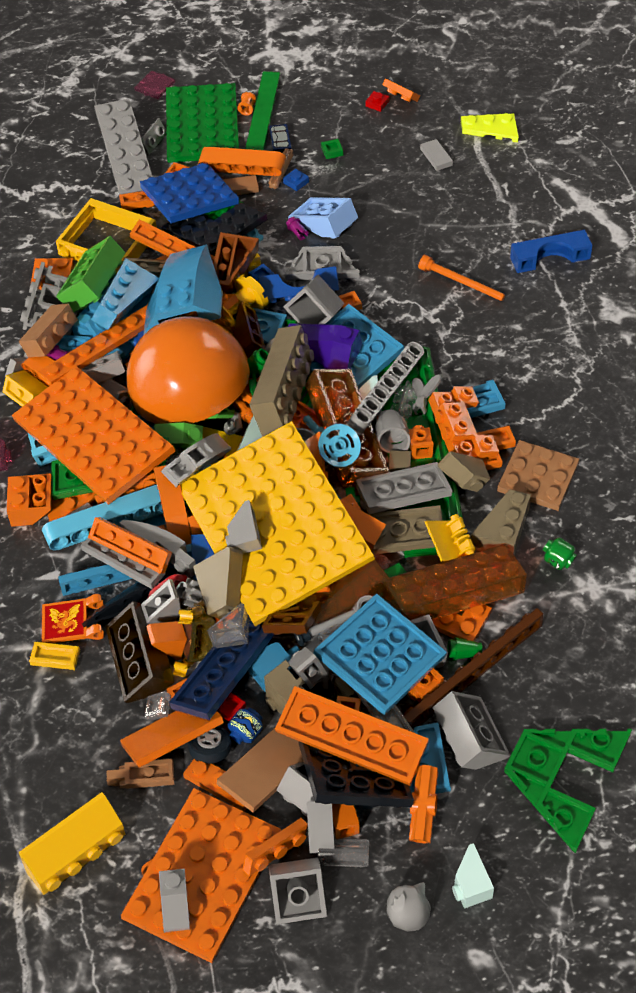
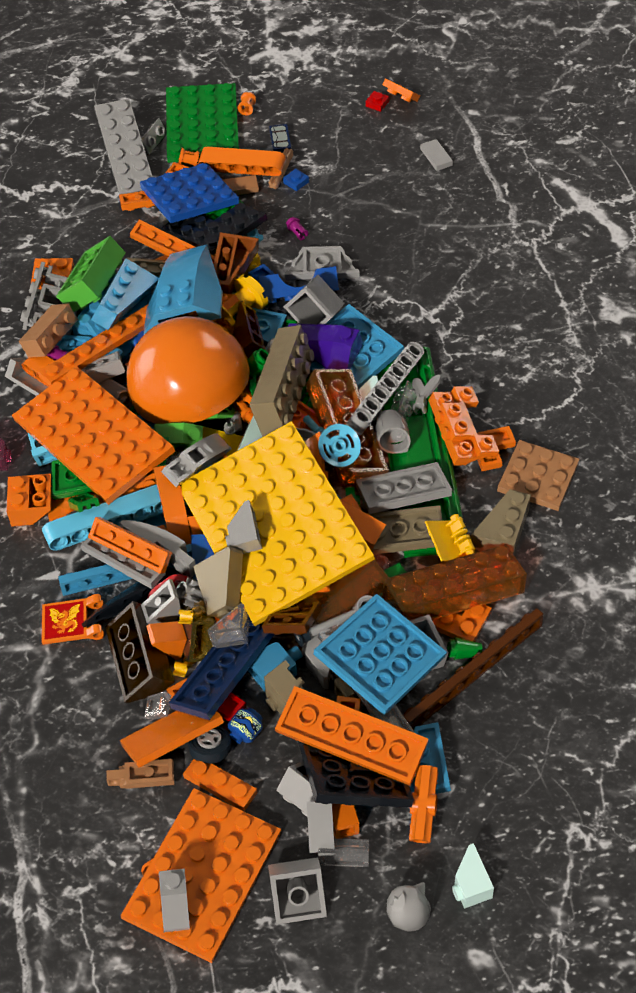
(22, 387): yellow panel -> none
(54, 655): yellow tile -> none
(72, 844): yellow slope -> none
(78, 502): none -> green tile
(106, 213): yellow window -> none
(154, 84): clear pink piece -> none
(188, 157): none -> orange bush
(260, 770): medium nougat tile -> none
(263, 111): green tile -> none
(275, 847): orange plate -> none
(307, 667): light grey slope -> none
(326, 215): light blue slope -> none
(332, 149): green plate -> none
(352, 299): orange plate -> none
(399, 460): dark tan tile -> none
(421, 438): orange brick -> none
(427, 264): orange piece -> none
(431, 683): orange brick -> none
(465, 470): dark tan slope -> none
(470, 730): light grey slope -> none
(488, 401): dark azure plate -> none
(496, 125): neon yellow wing -> none
(538, 761): green wing -> none
(559, 553): green head -> none
(573, 246): blue arch -> none

